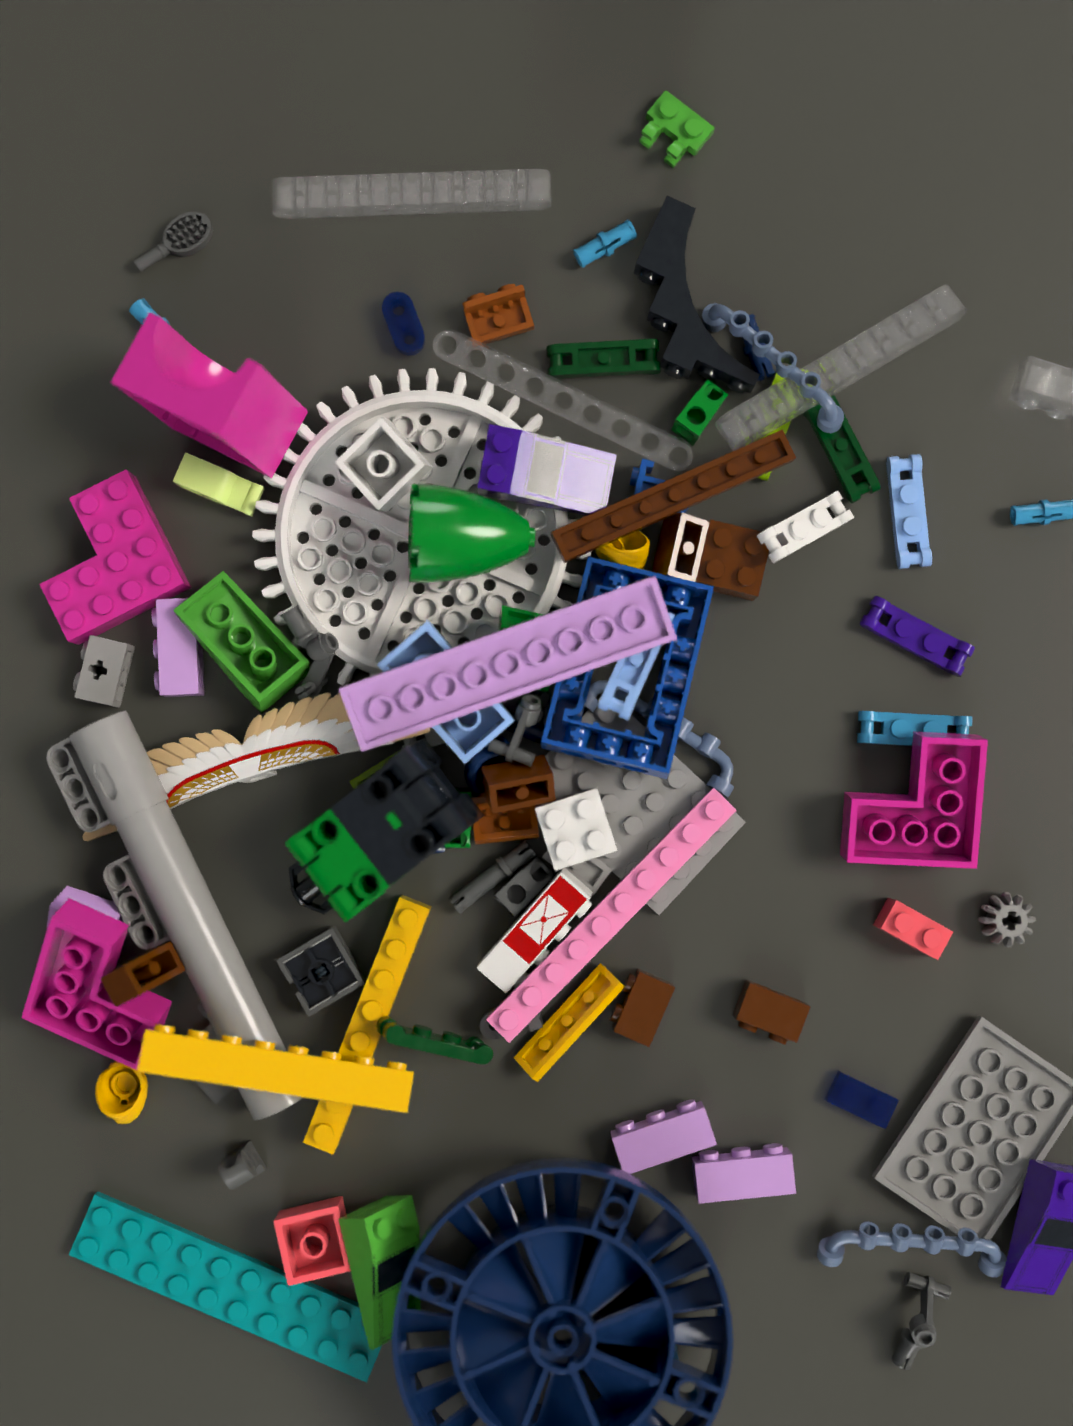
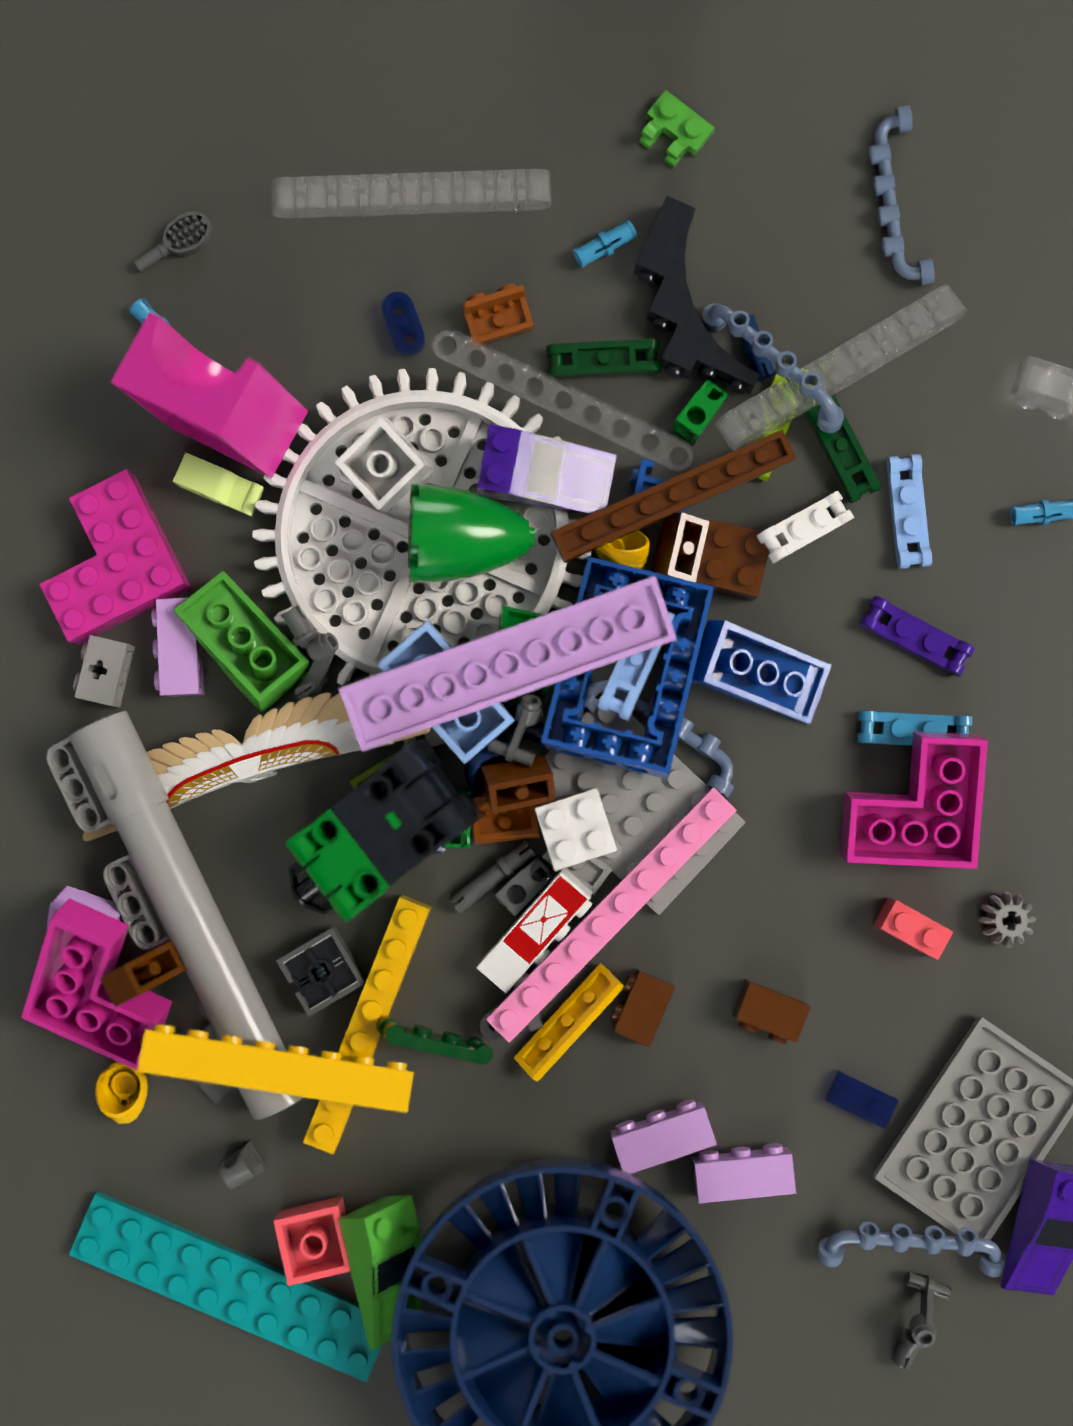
(759, 671): none -> blue slope
(889, 213): none -> sand blue bar

